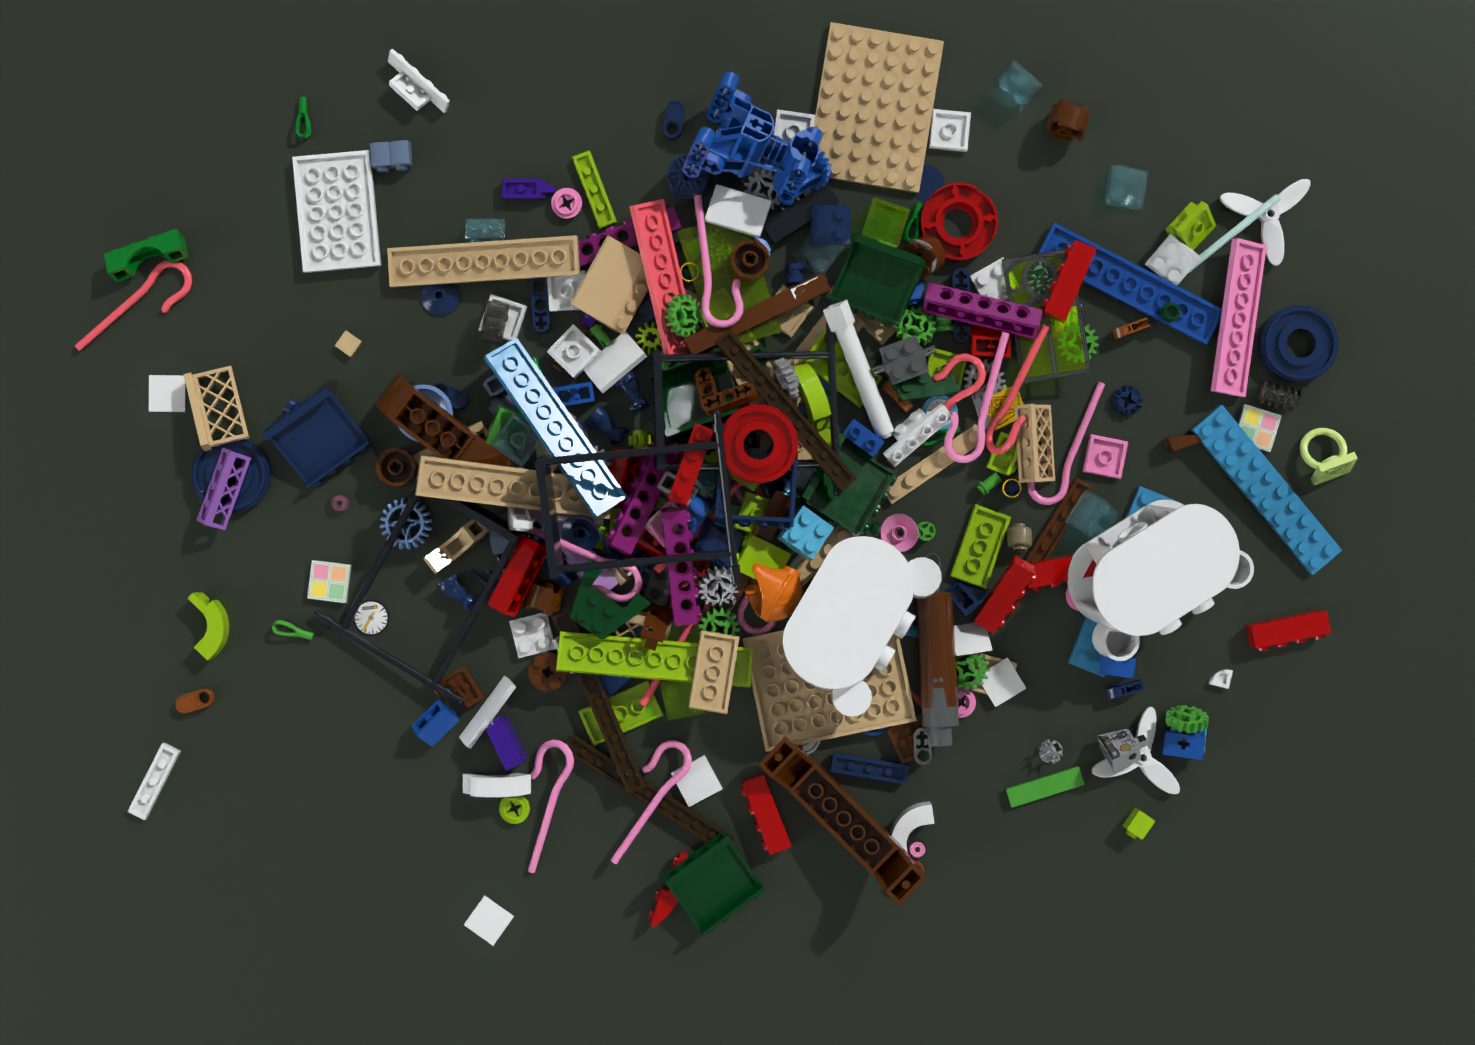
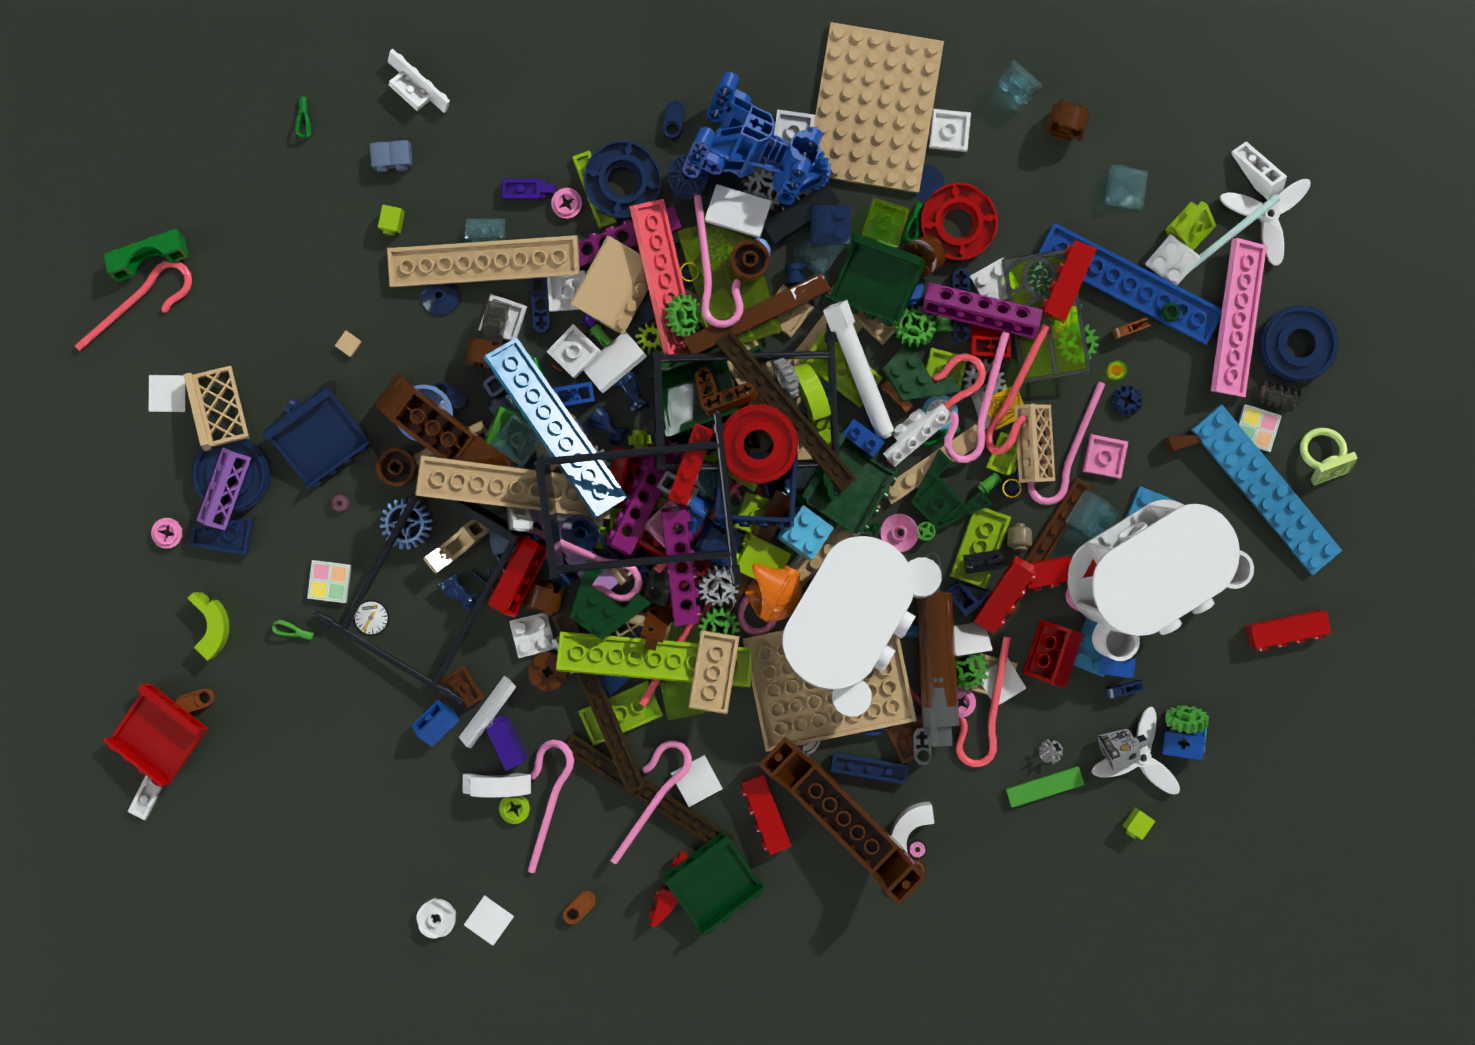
(156, 735): none -> red panel
(160, 538): none -> bright pink gear
(233, 540): none -> dark blue wing
(336, 211): white plate -> none
(391, 220): none -> lime brick
(433, 907): none -> white plate
(477, 350): none -> reddish brown brick
(582, 904): none -> dark orange piece
(621, 155): none -> dark blue piece
(904, 360): dark grey plate -> none
(938, 501): none -> dark green wing
(983, 561): none -> black hinge
(992, 715): none -> coral piece
(1052, 653): none -> red slope
(1116, 370): none -> clear neon green tile
(1221, 678): white tile -> none
(1261, 172): none -> white slope

